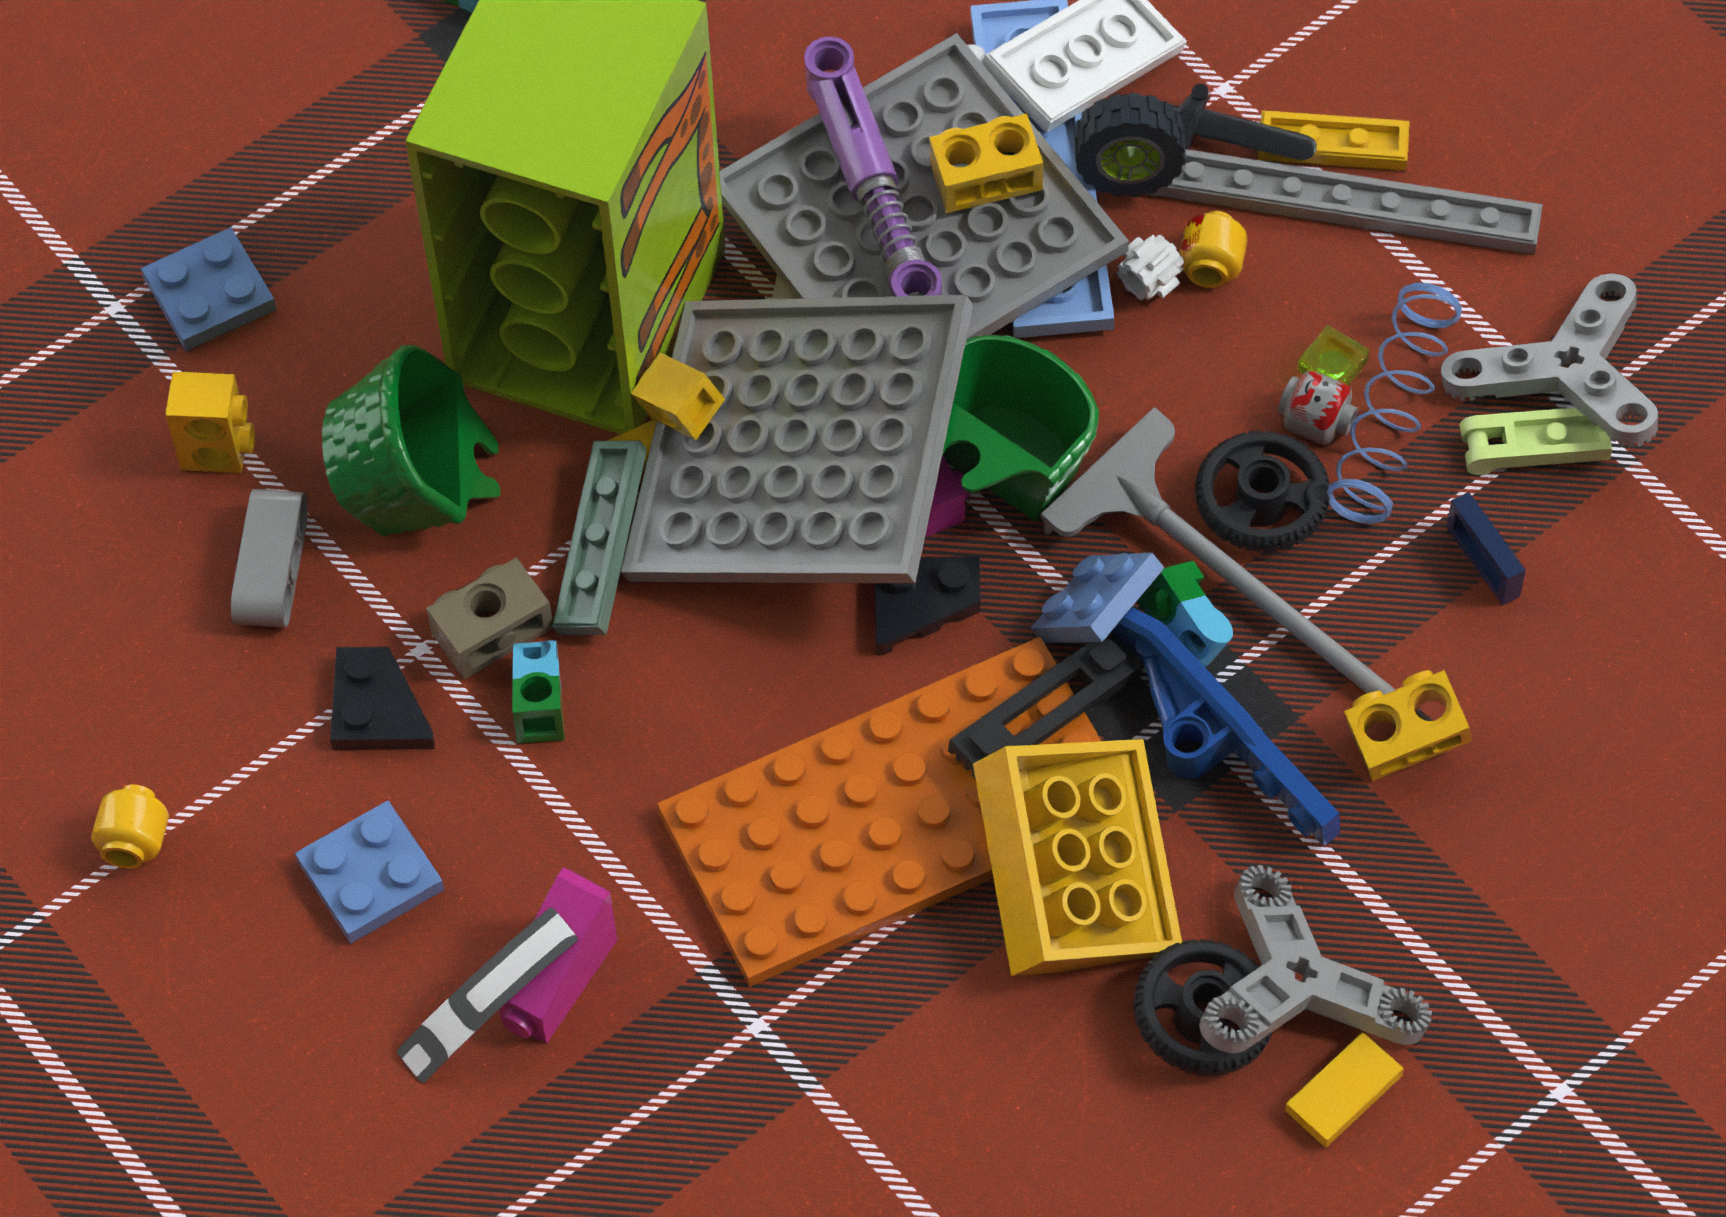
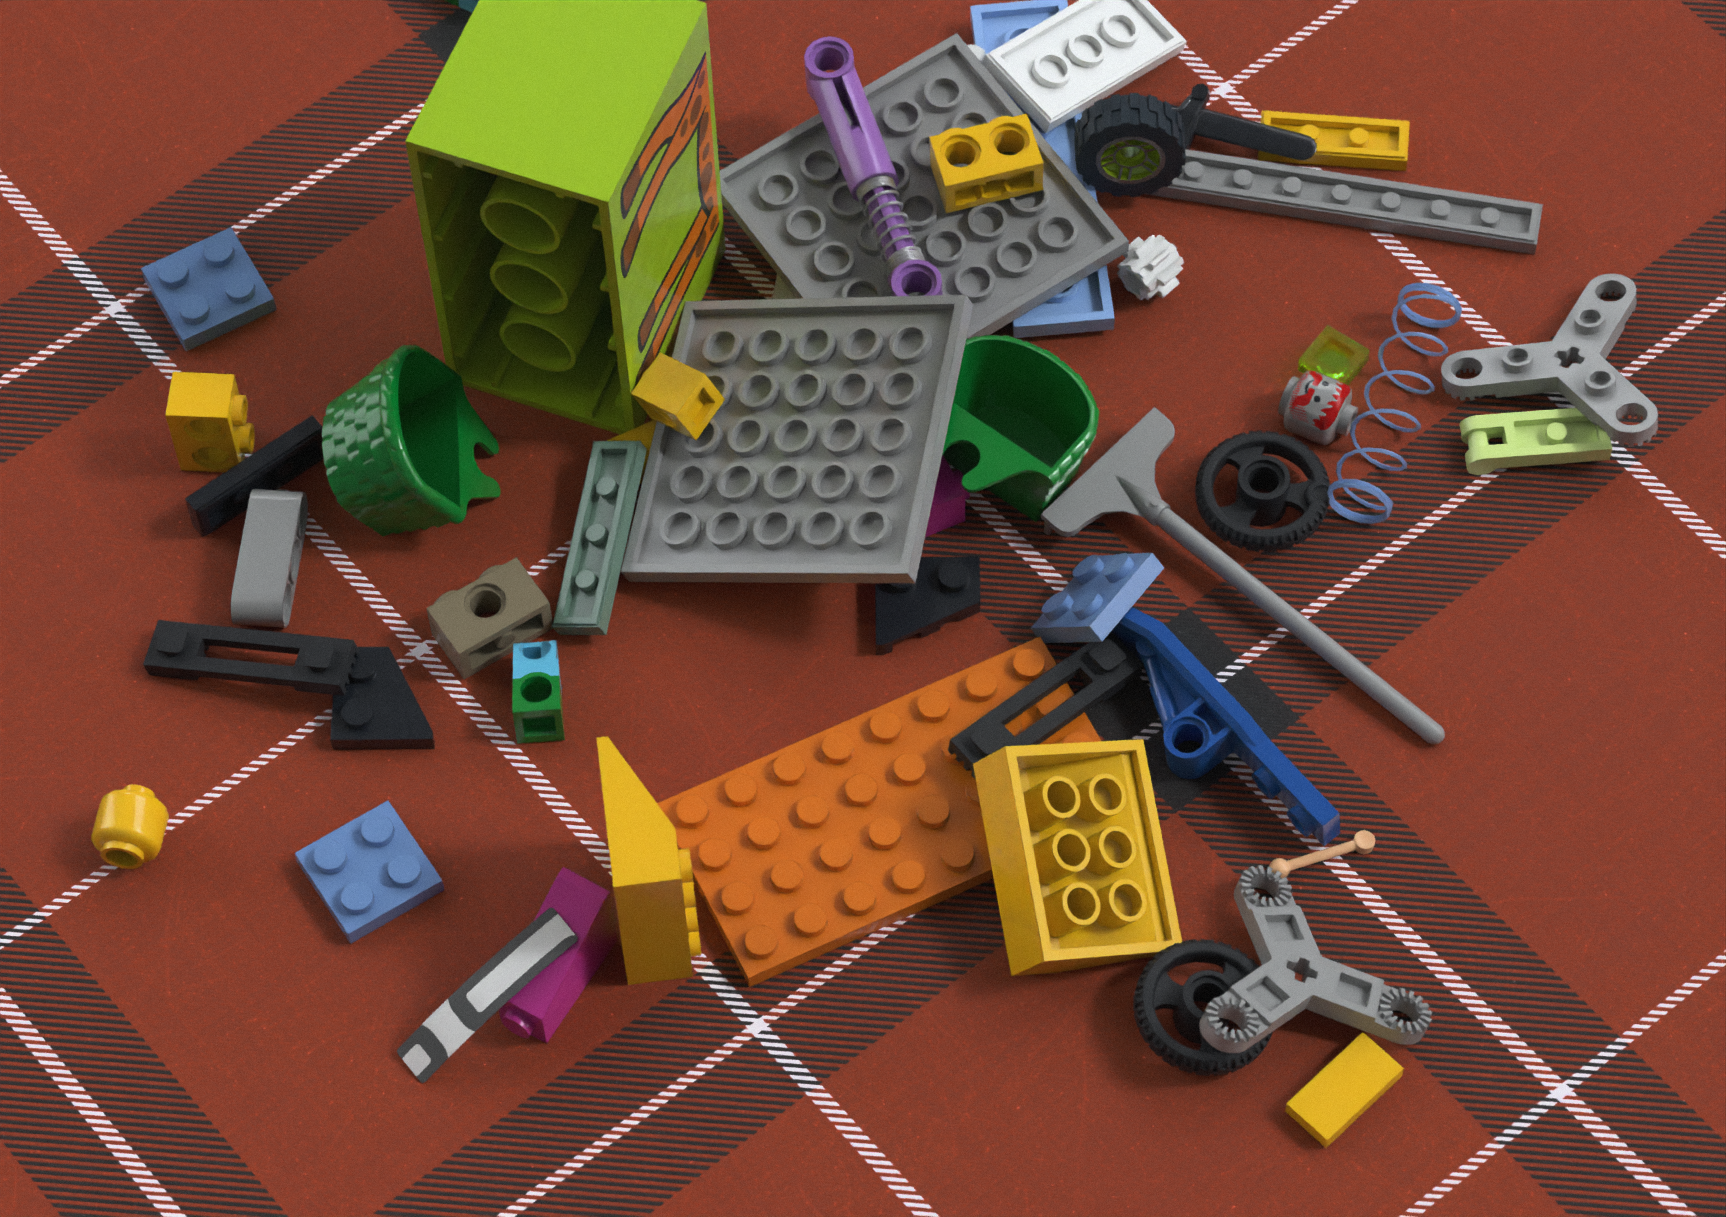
(265, 470): none -> black tile
(319, 667): none -> black container
(648, 877): none -> yellow slope
(1187, 611): leg -> none
(1213, 249): yellow head -> none
(1362, 843): none -> light nougat hinge
(1413, 738): yellow brick -> none
(1485, 548): dark blue tile -> none

